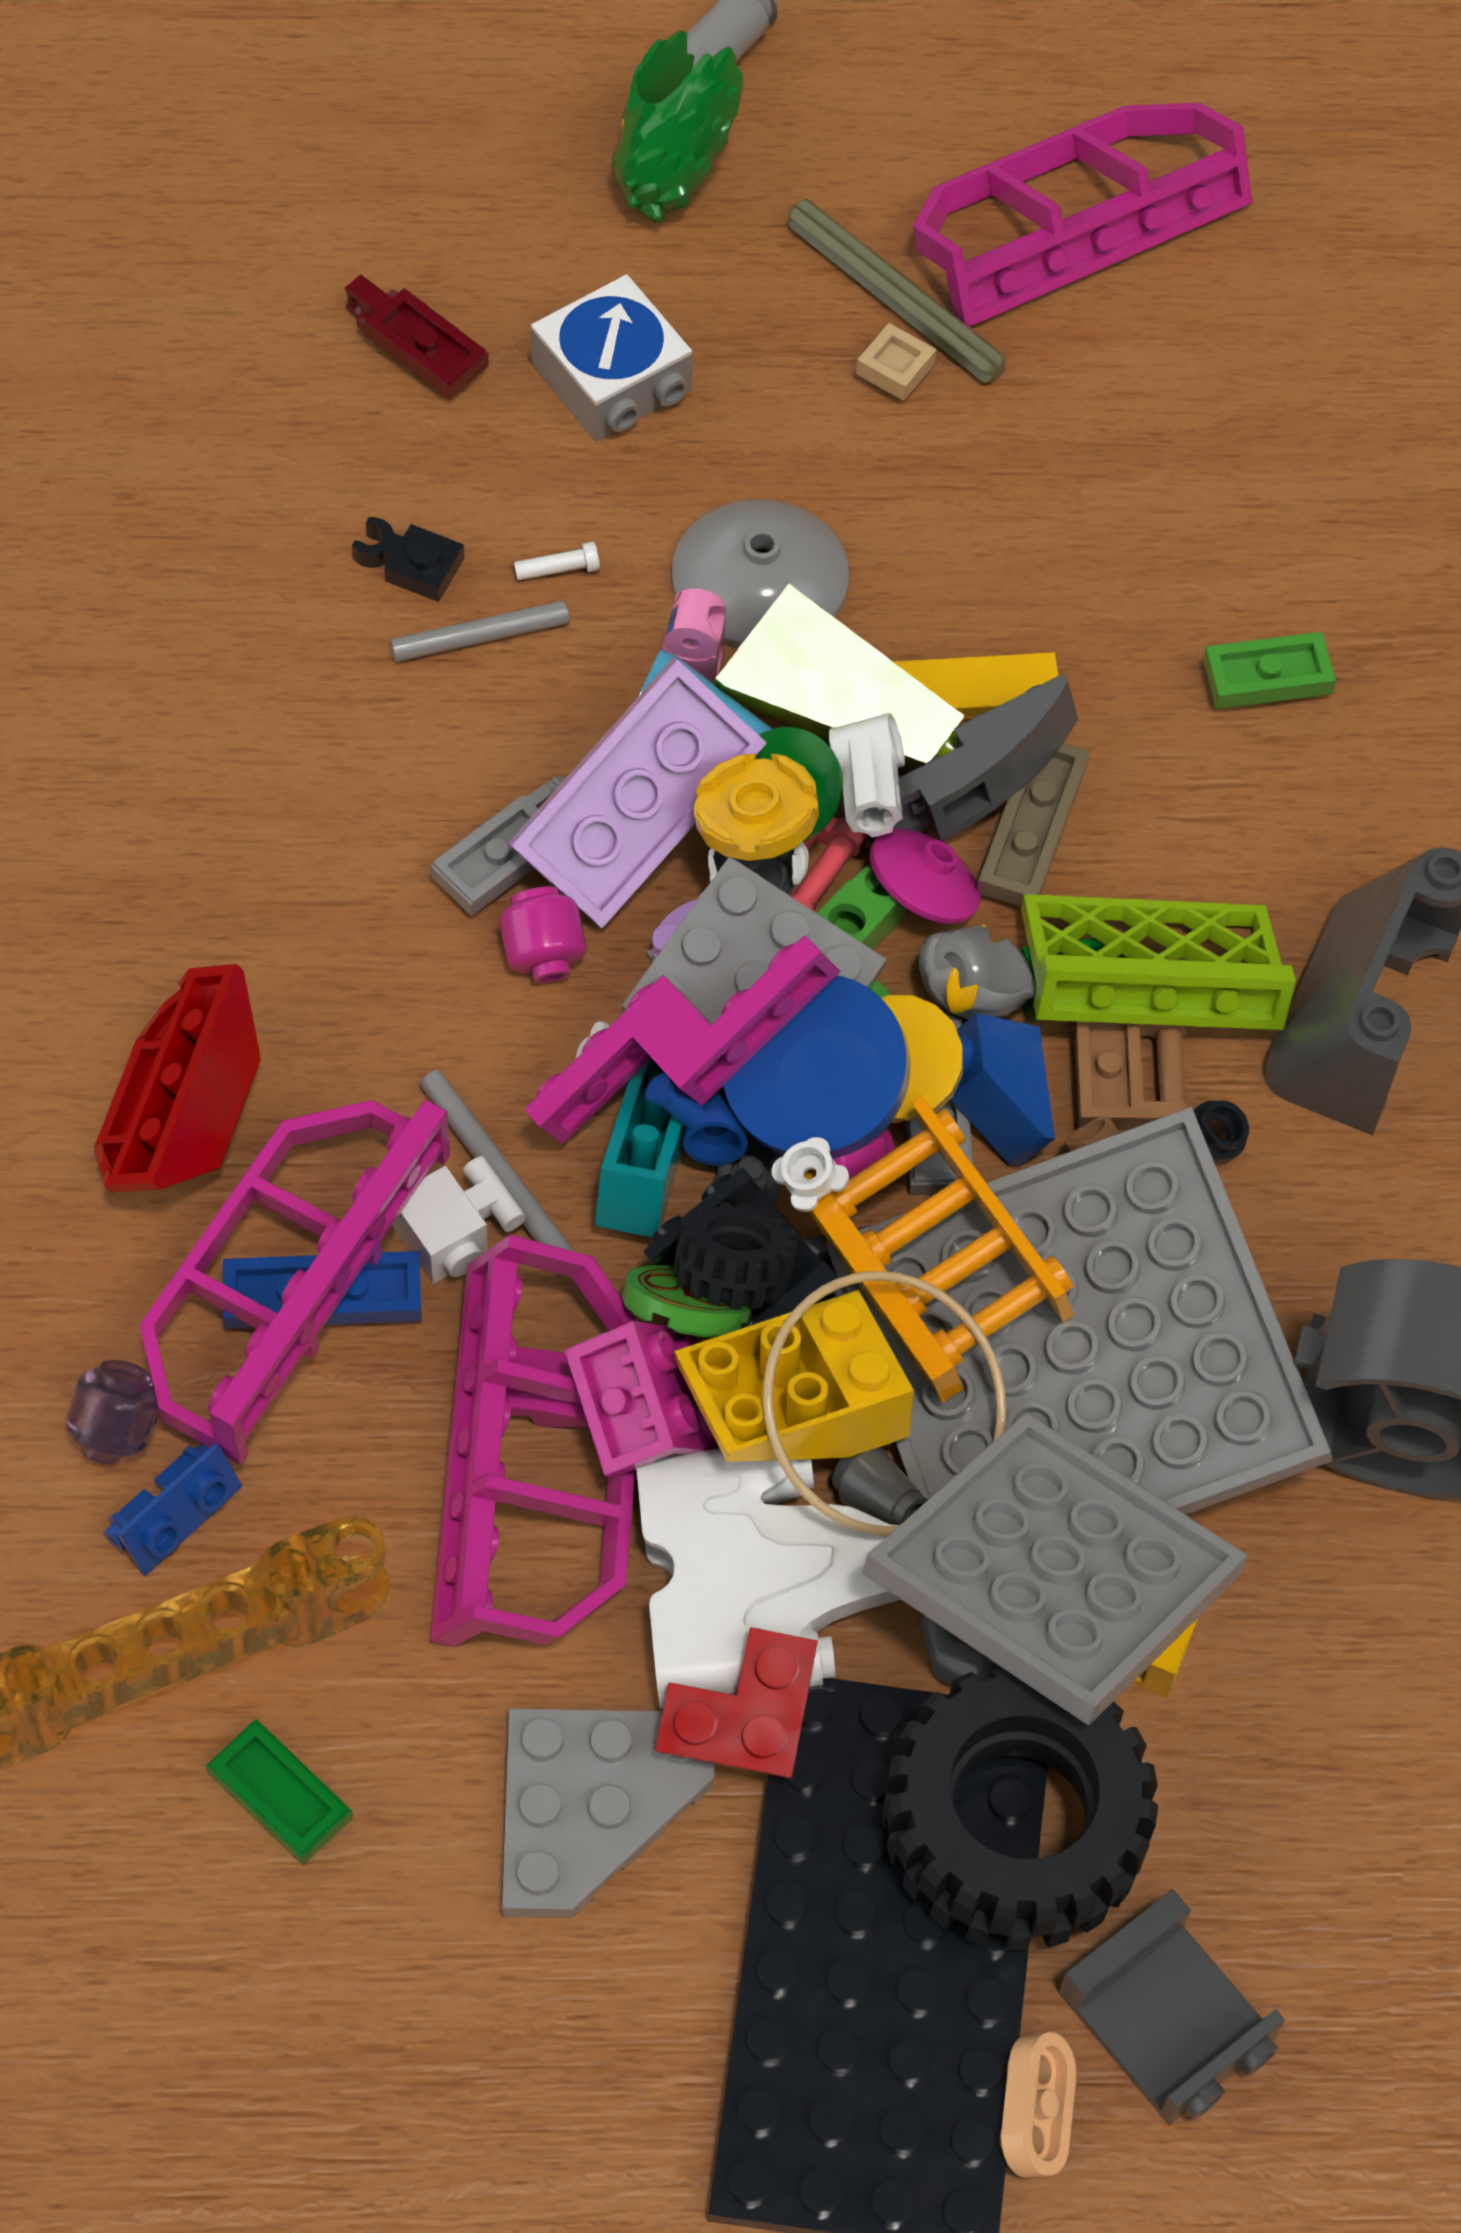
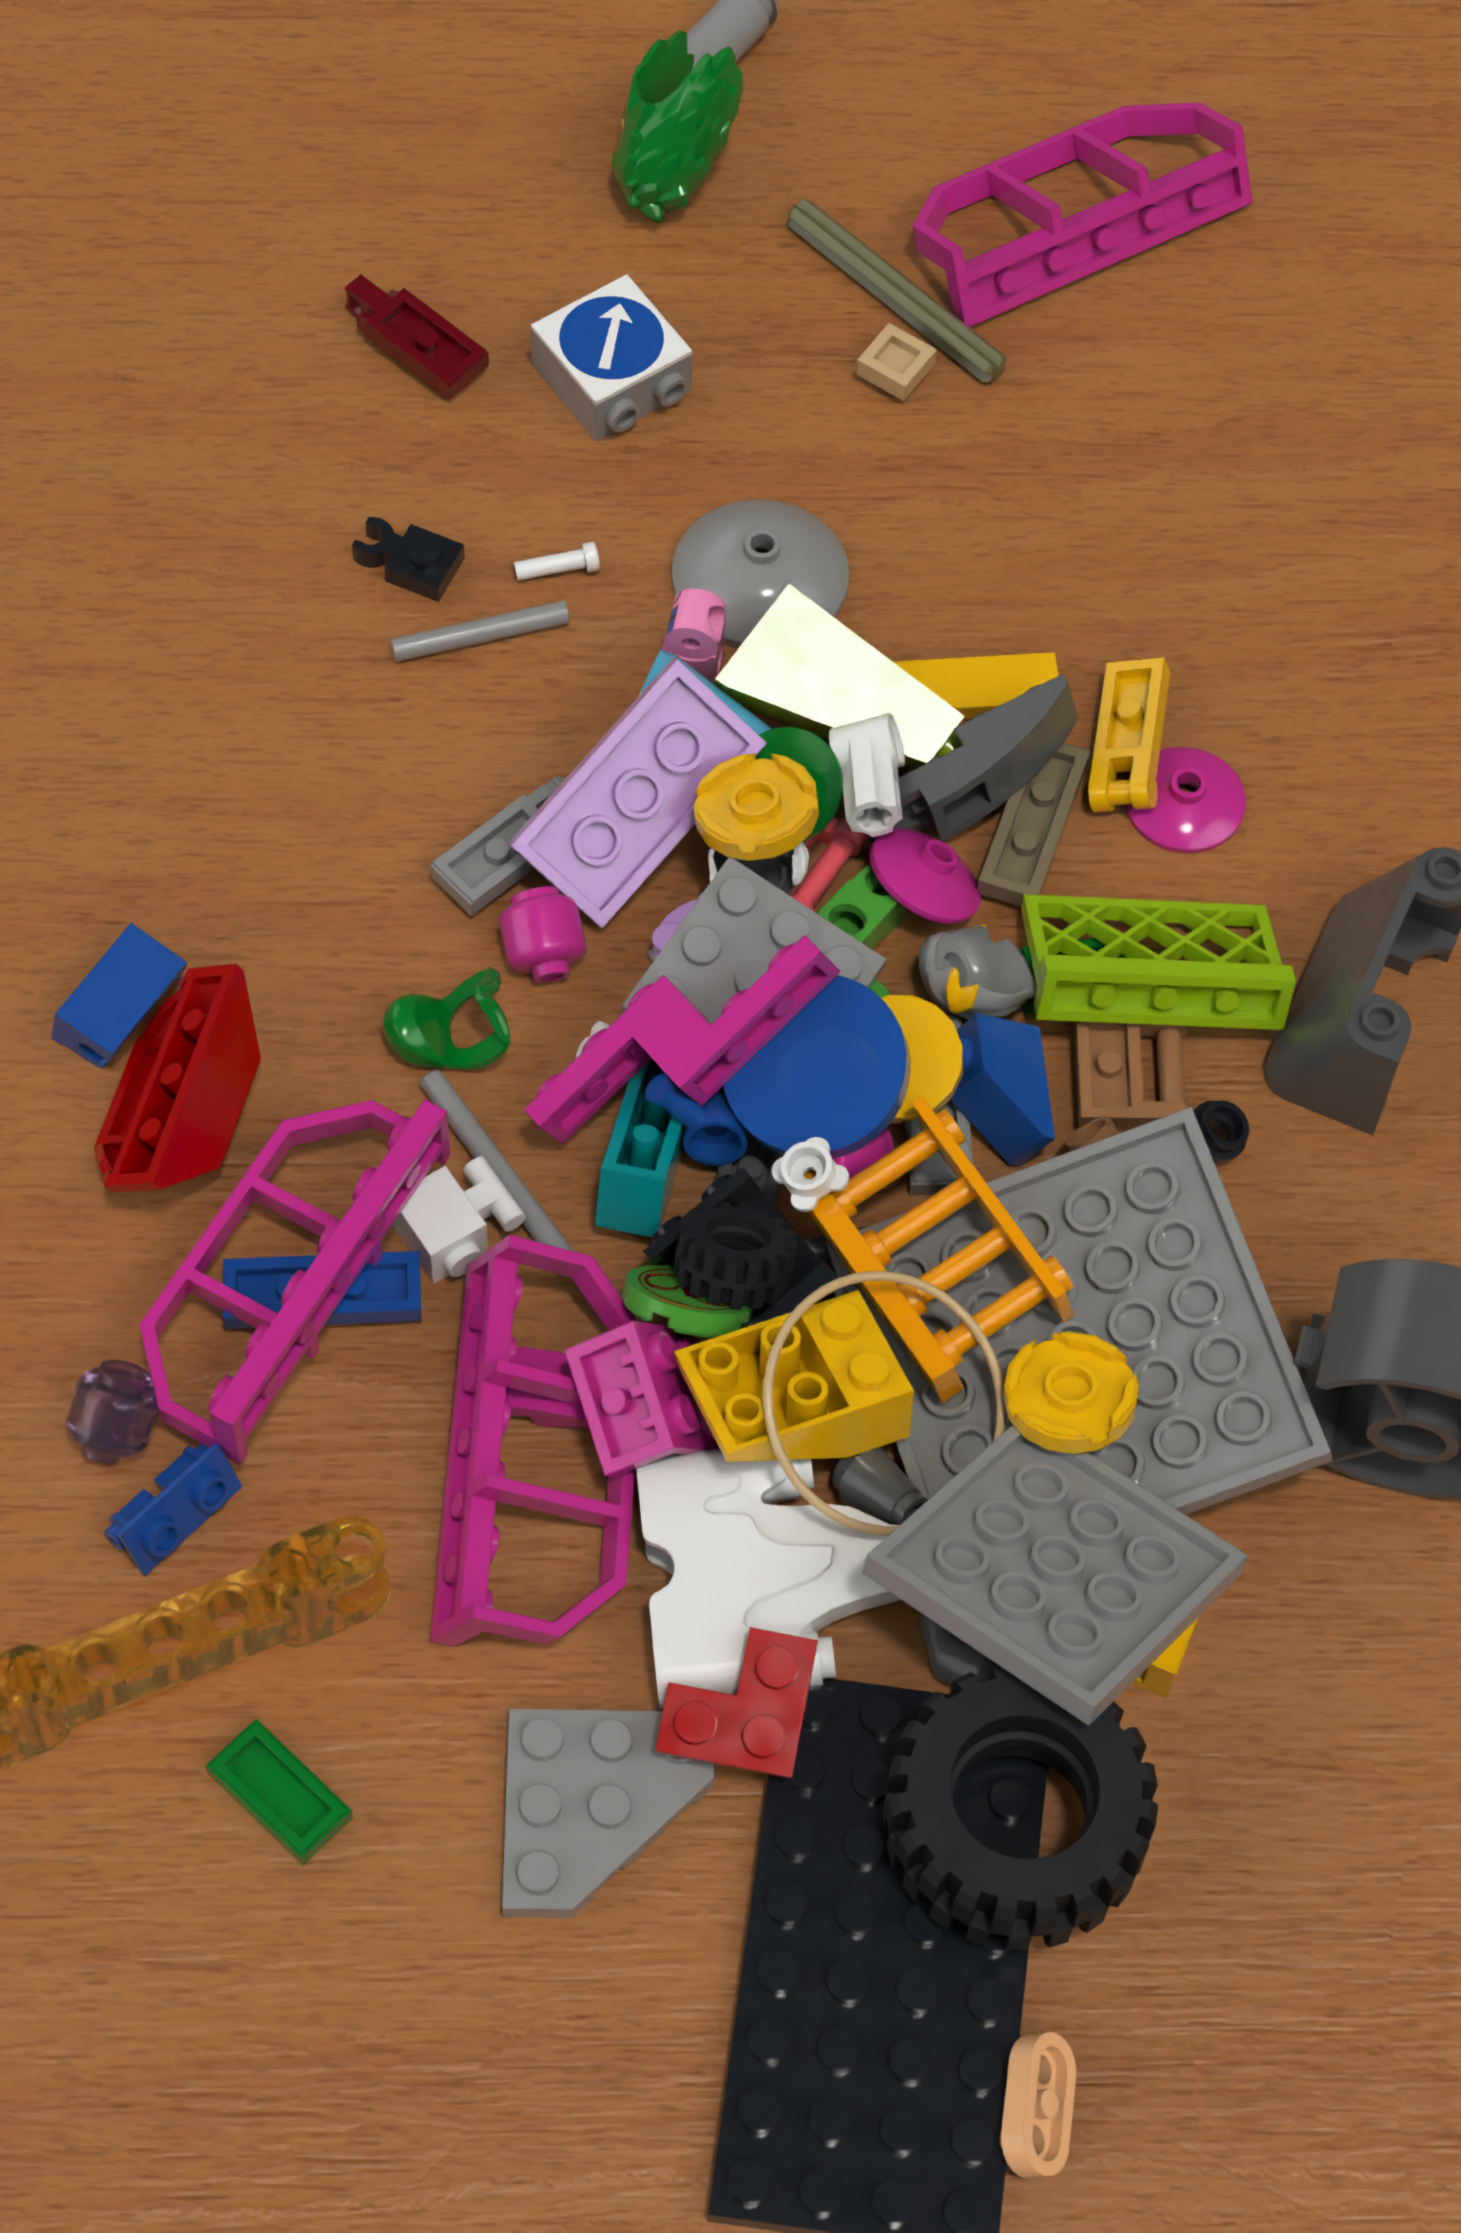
(116, 996): none -> blue hinge
(420, 1026): none -> green piece
(1071, 1393): none -> yellow tile
(1129, 734): none -> yellow plate
(1168, 2012): dark grey panel -> none
(1195, 819): none -> dark pink dish
(1269, 670): bright green plate -> none

